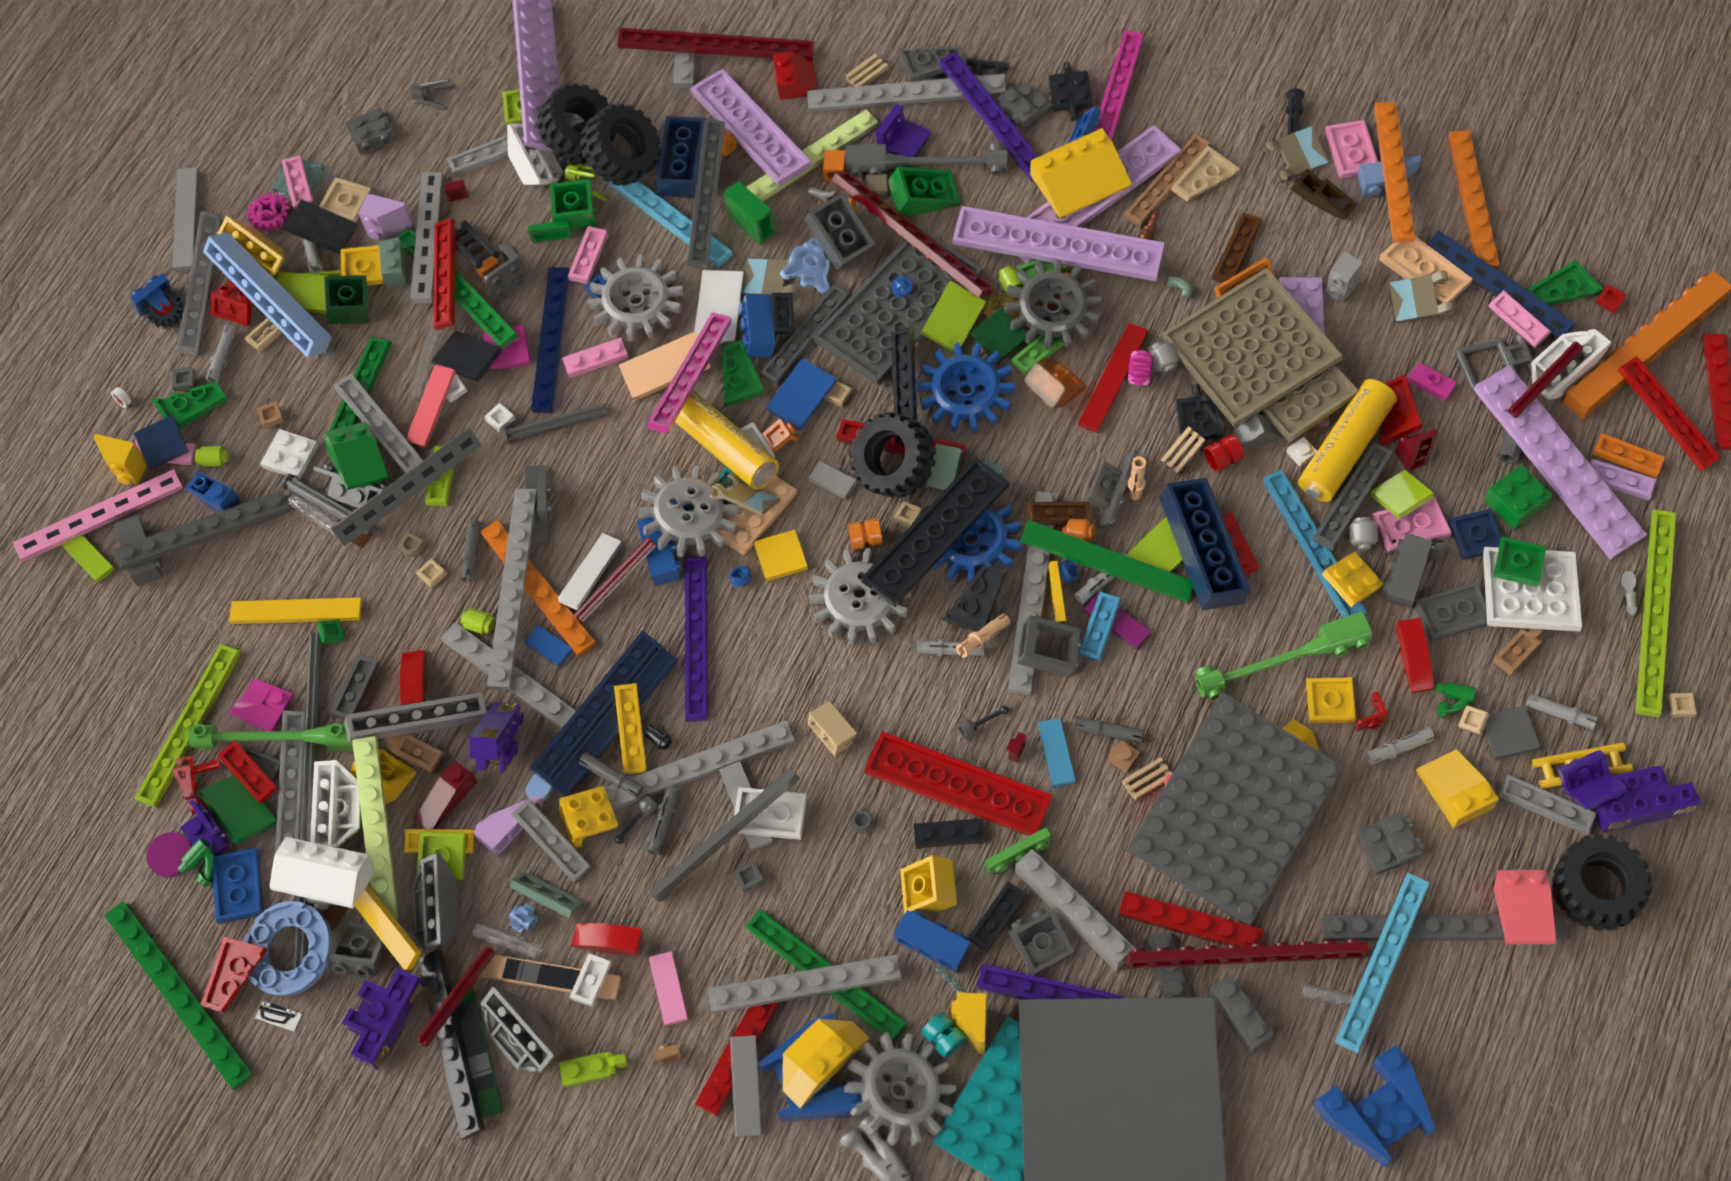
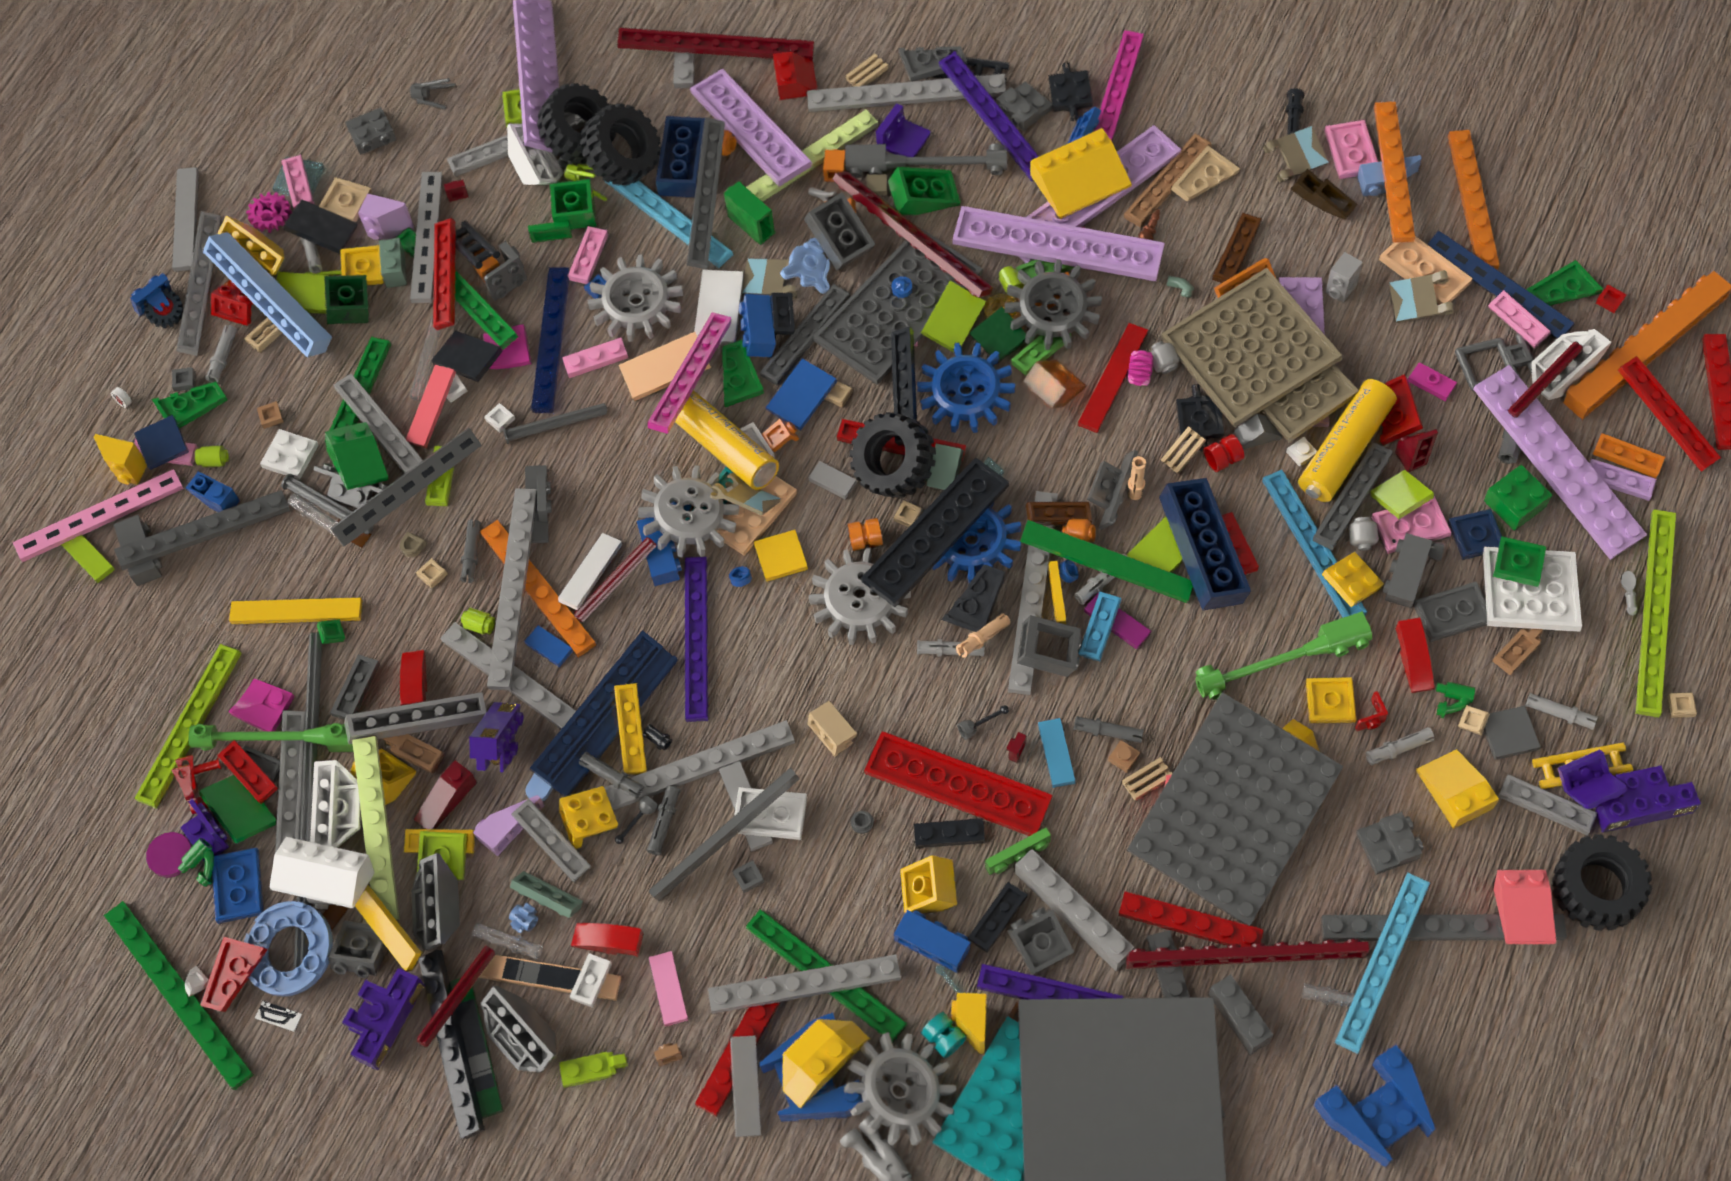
(195, 981): none -> white tile

